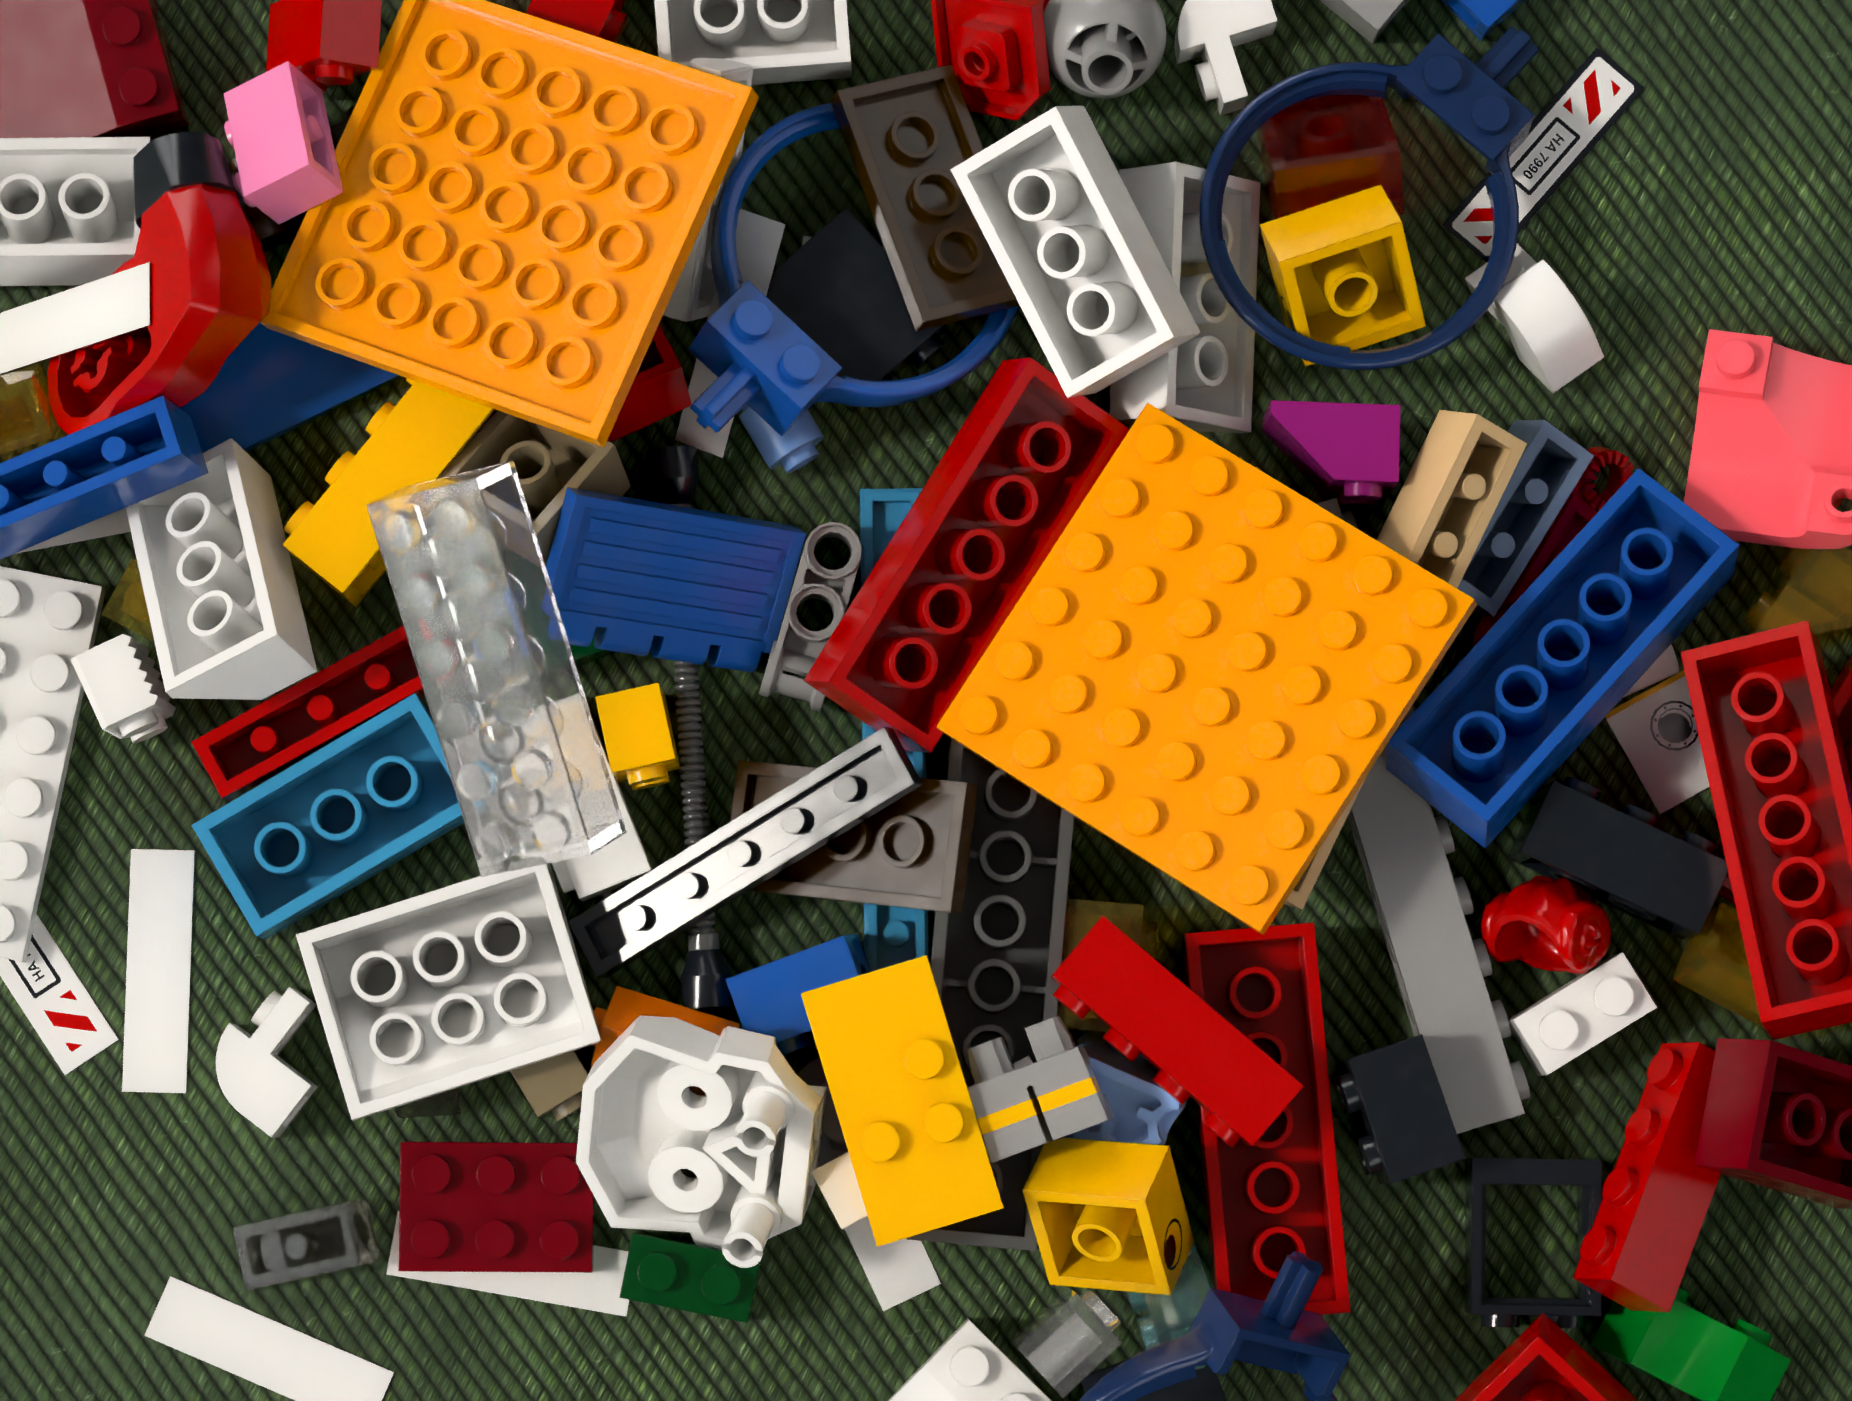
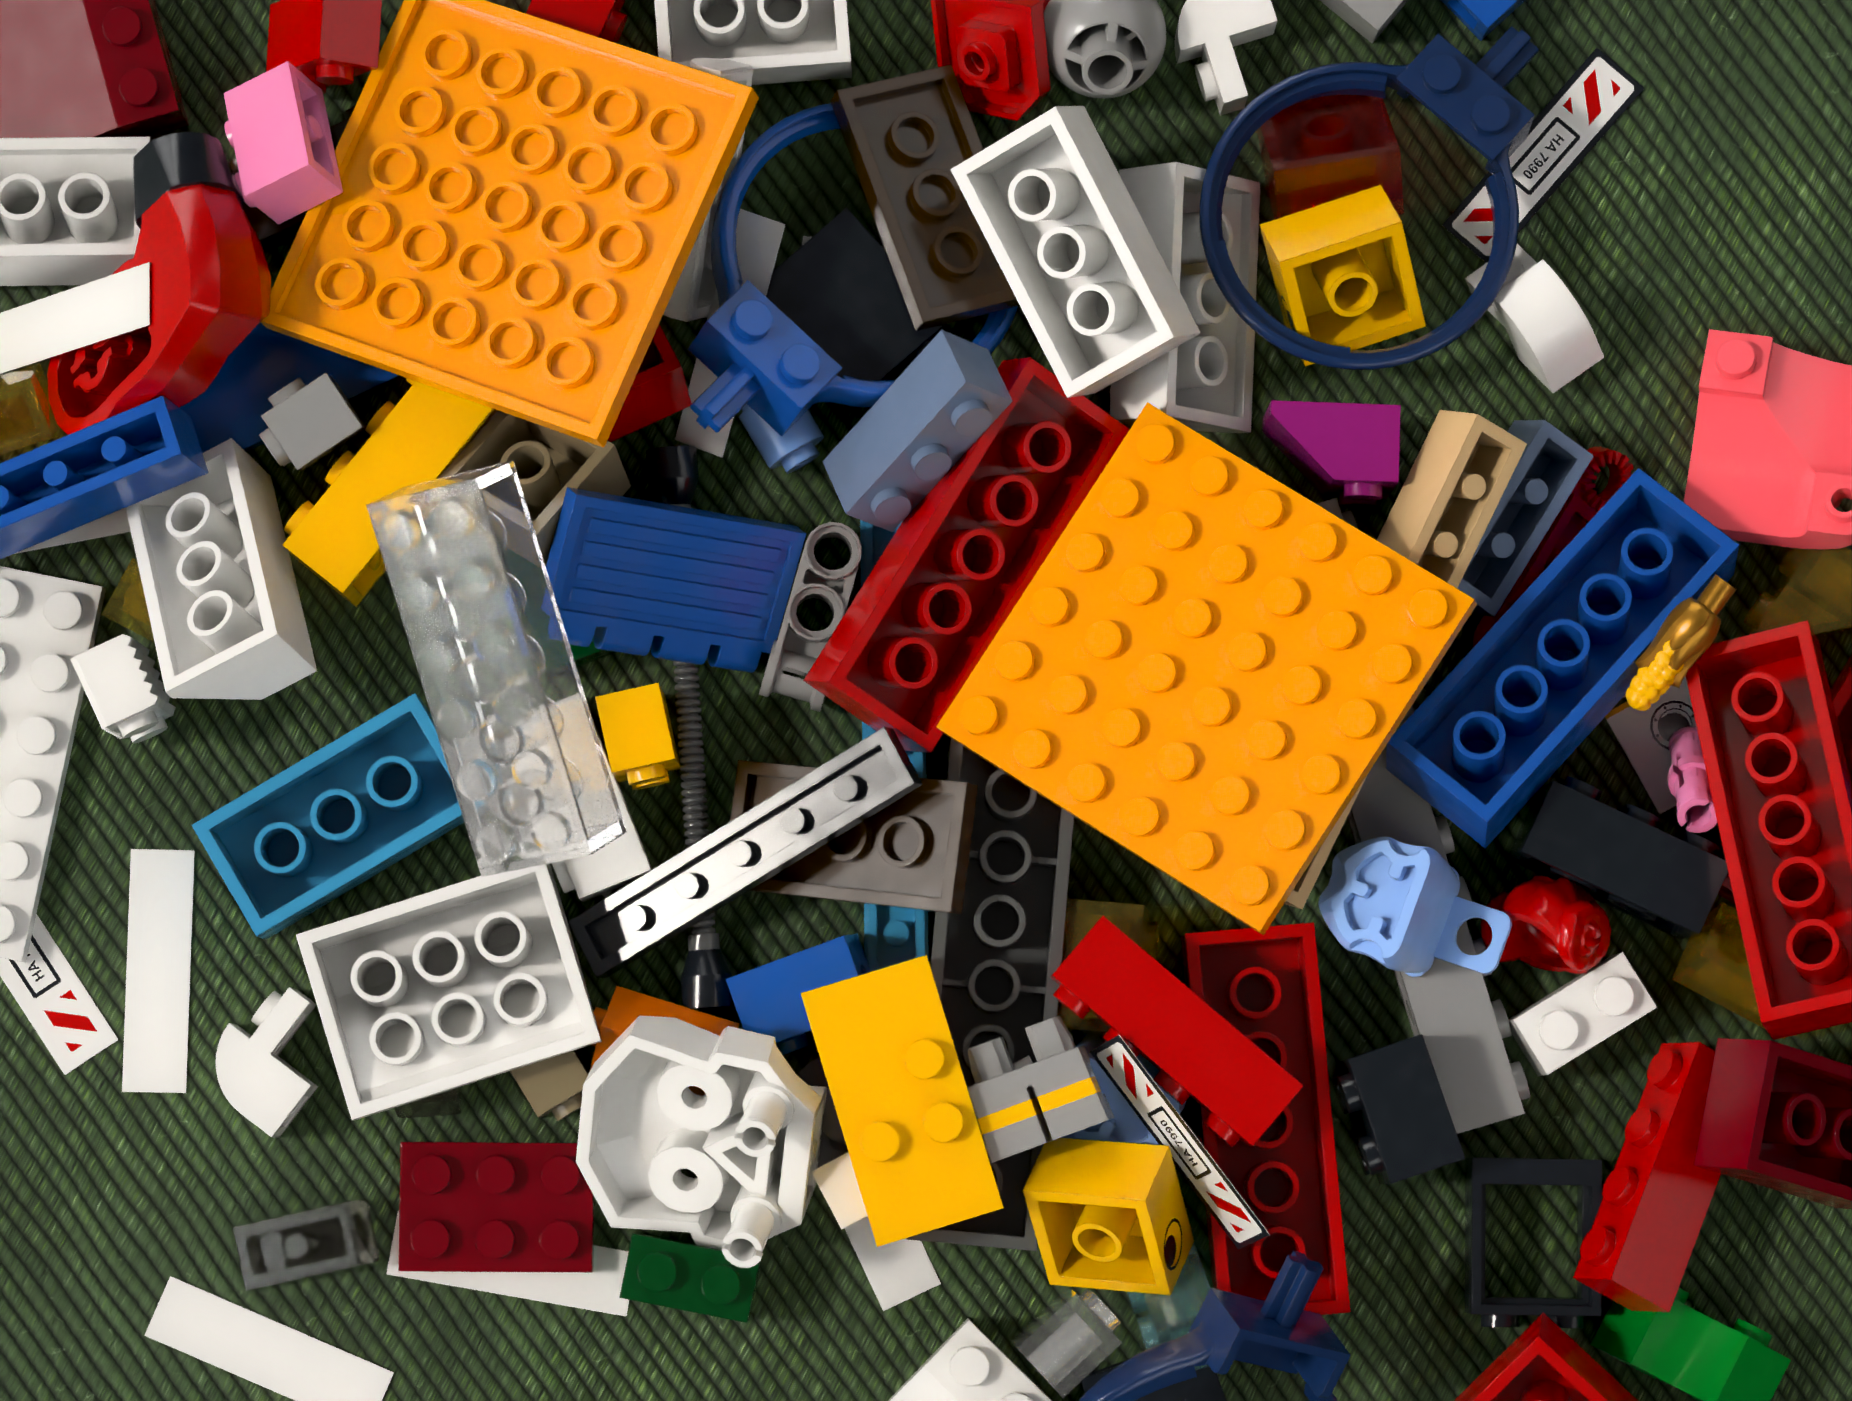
(309, 421): none -> light grey brick
(309, 715): red brick -> none
(917, 431): none -> sand blue brick
(1186, 1149): none -> white sticker
(1404, 908): none -> light blue piece
(1678, 644): none -> pearl gold piece
(1690, 782): none -> bright pink pin

